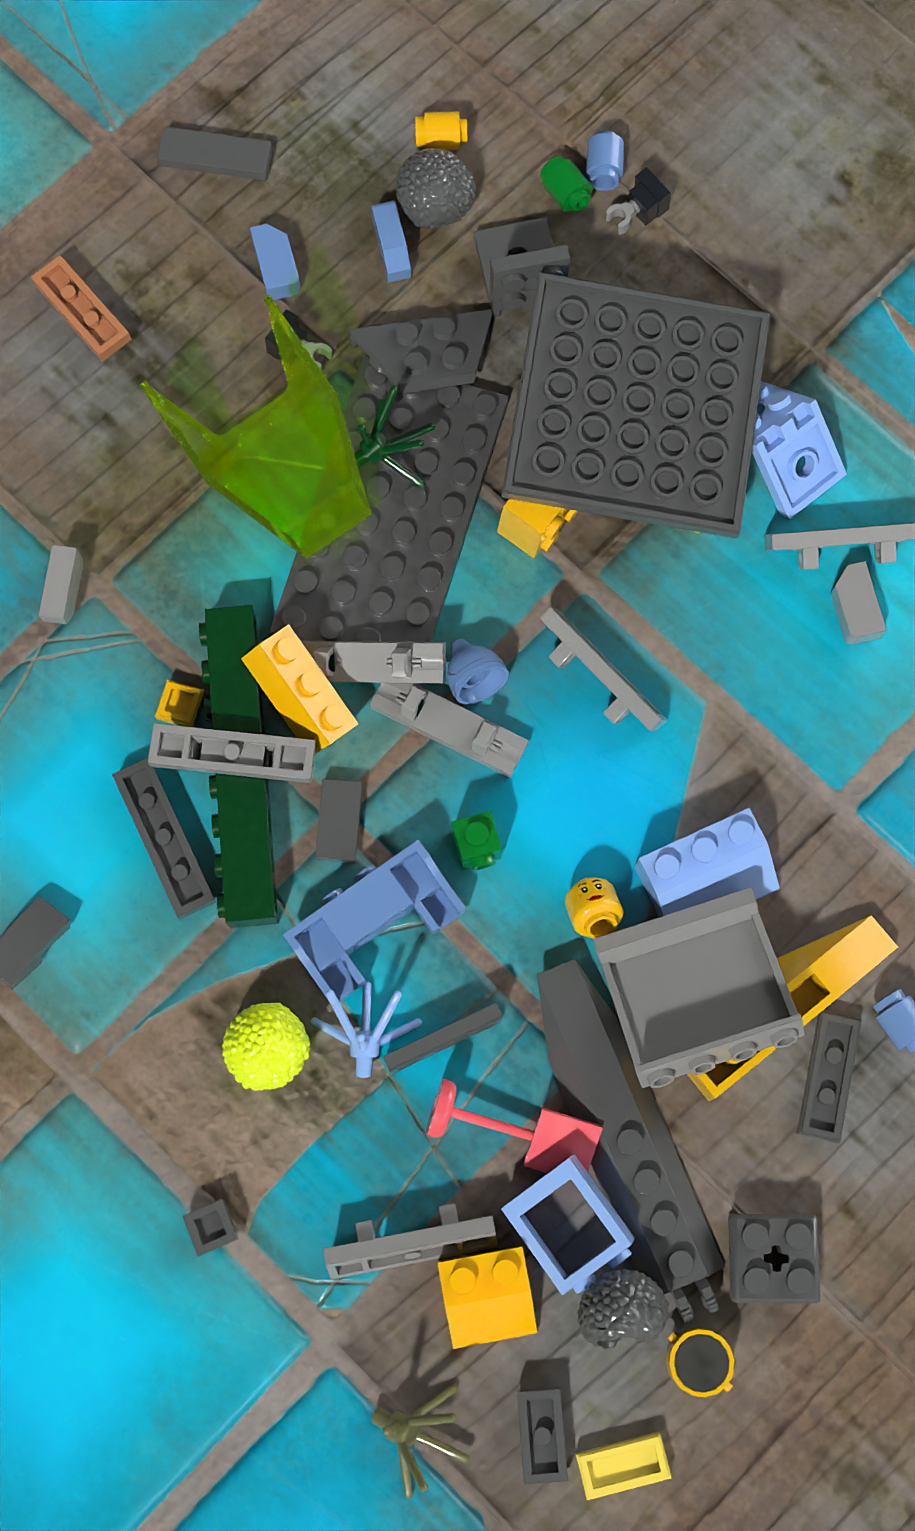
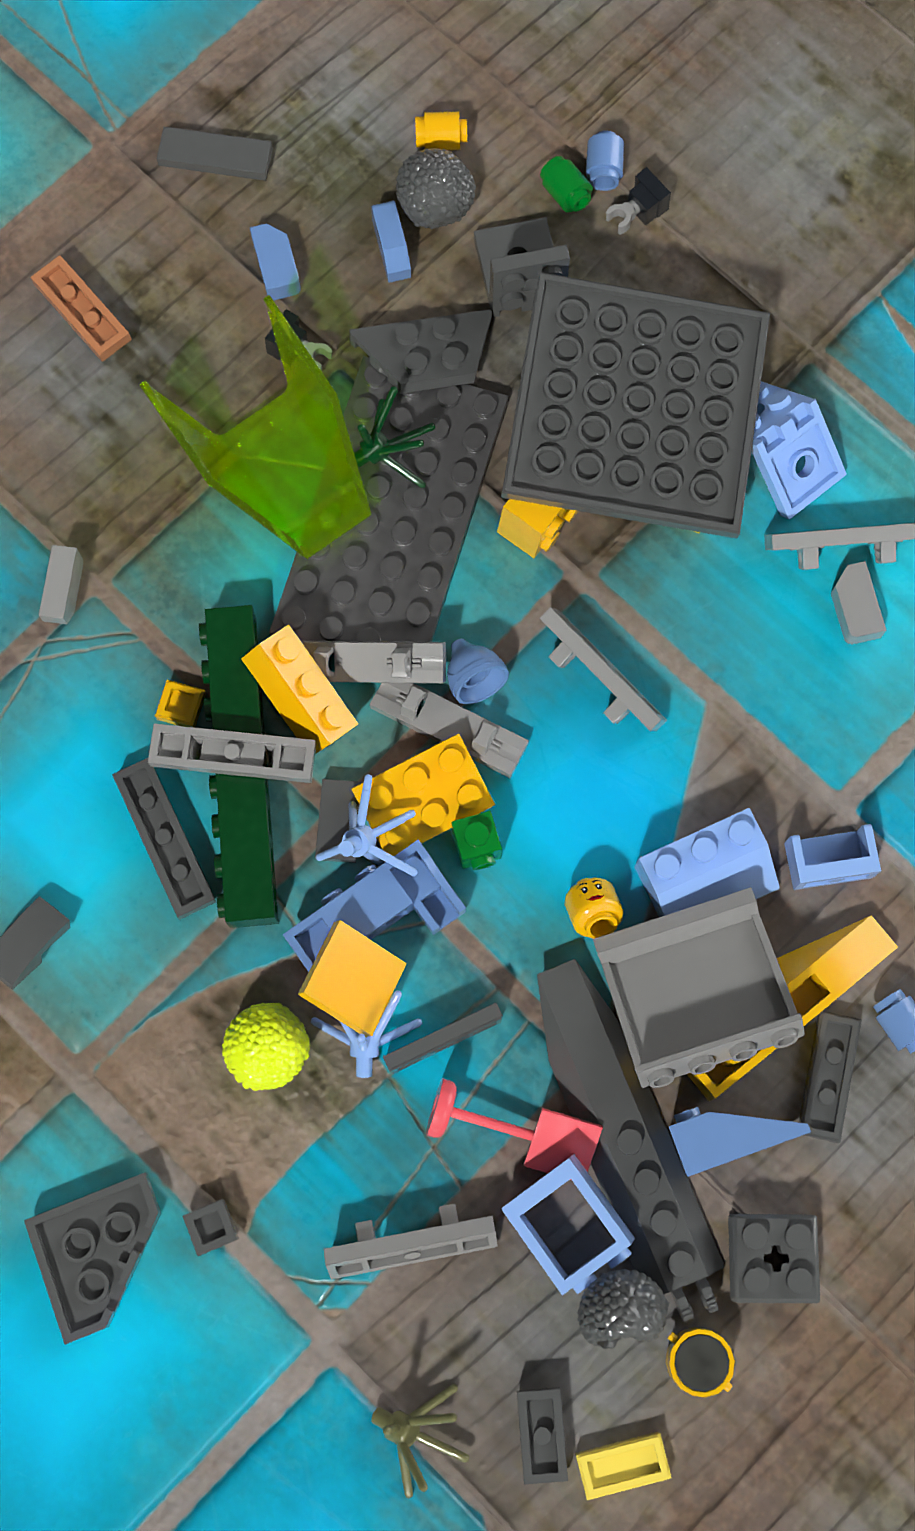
(92, 1251): none -> dark grey plate
(352, 978): none -> yellow tile
(361, 839): none -> light blue plant
(436, 784): none -> yellow plate
(487, 1297): yellow slope -> none
(721, 1138): none -> medium blue slope
(832, 858): none -> light blue panel

